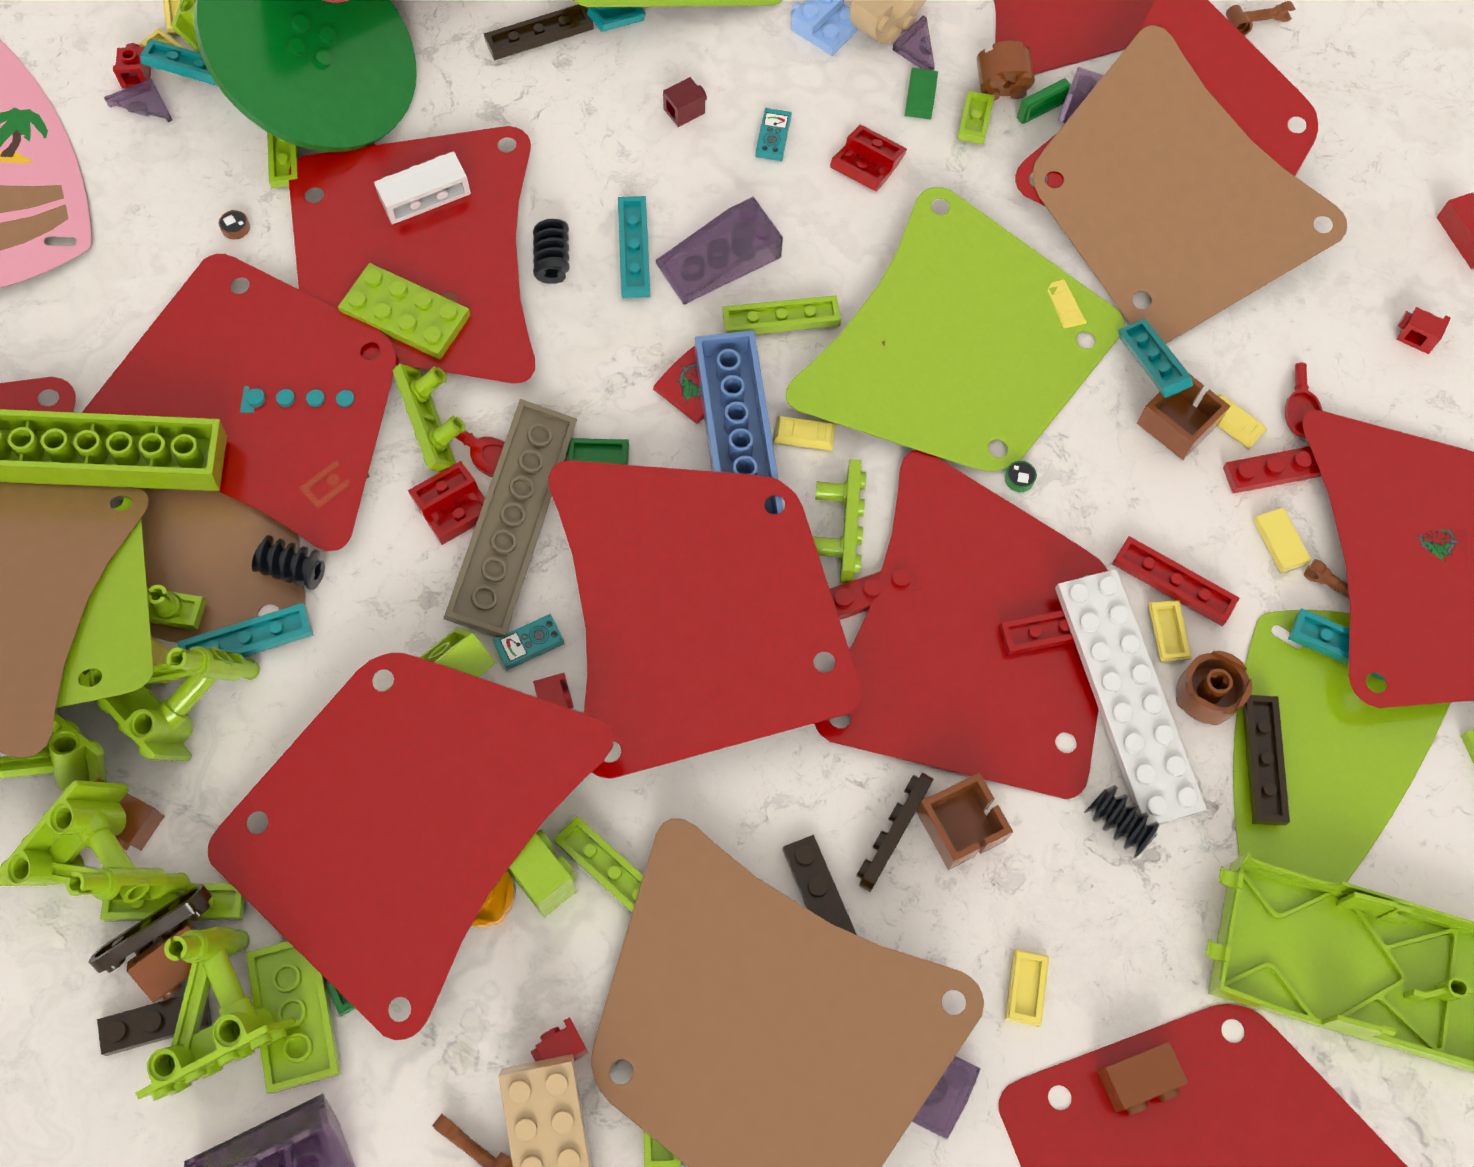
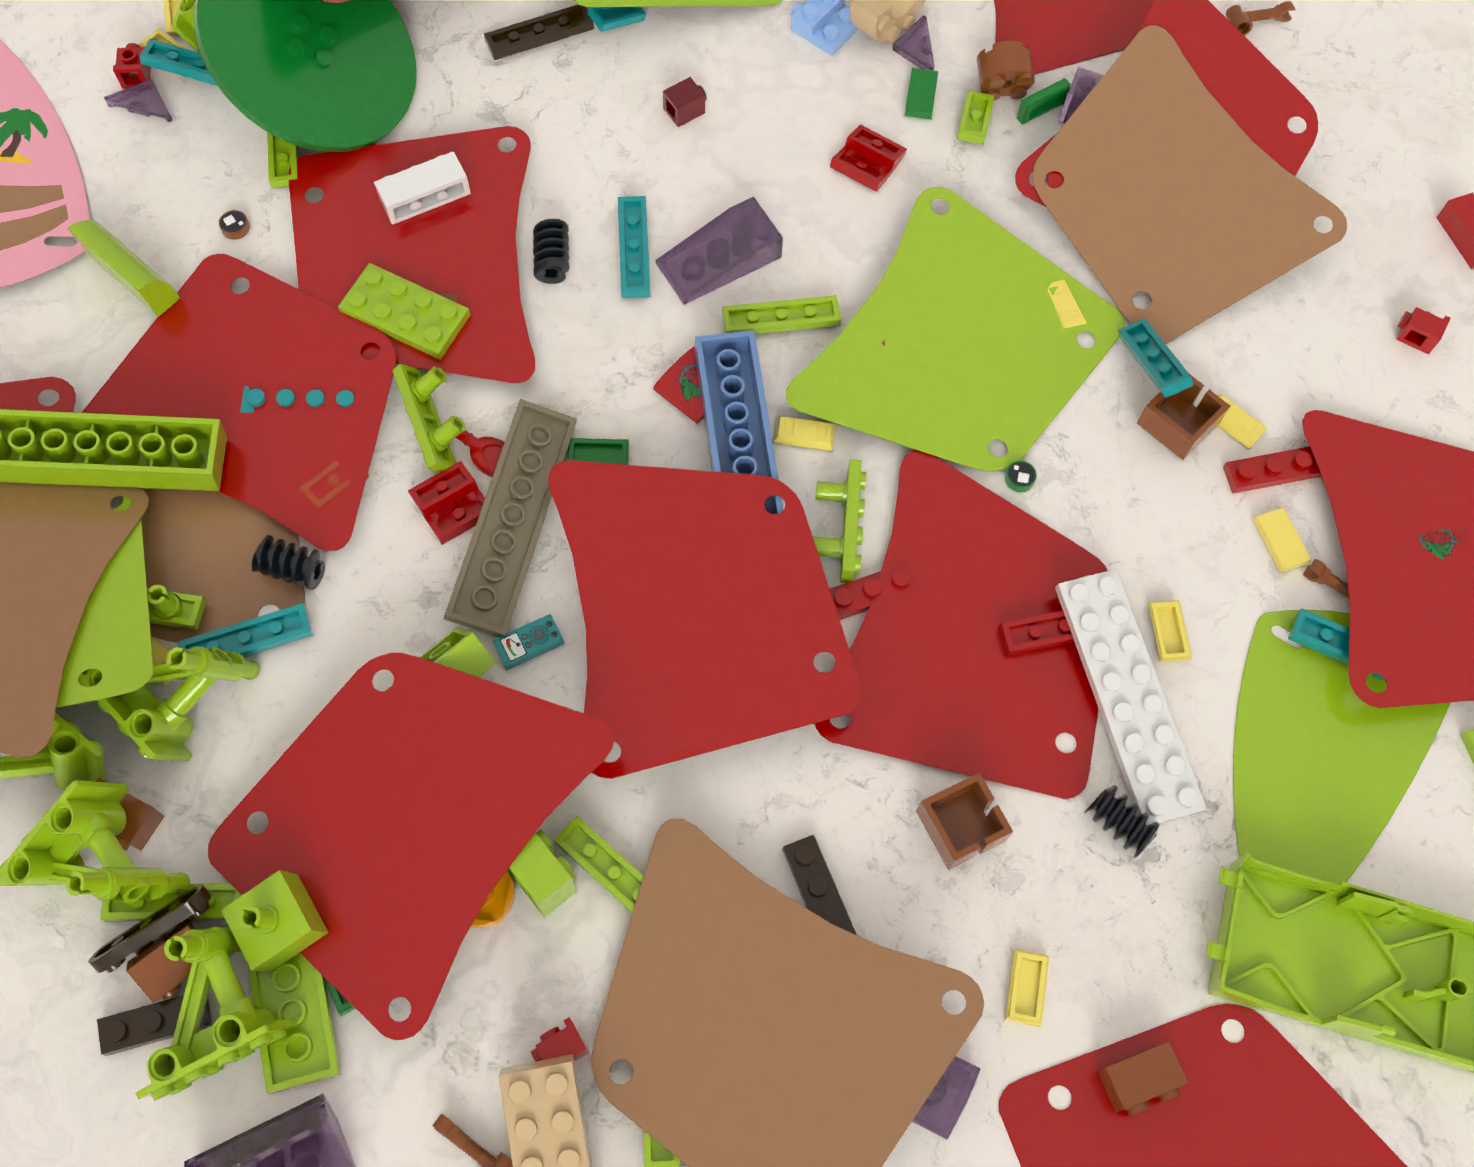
(124, 266): none -> lime brick
(274, 921): none -> lime brick
(554, 690): red brick -> none
(773, 134): teal tile -> none
(887, 842): dark brown plate -> none
(1176, 581): red plate -> none
(1213, 687): dark orange brick -> none
(1265, 761): dark brown plate -> none
(1300, 401): red piece -> none

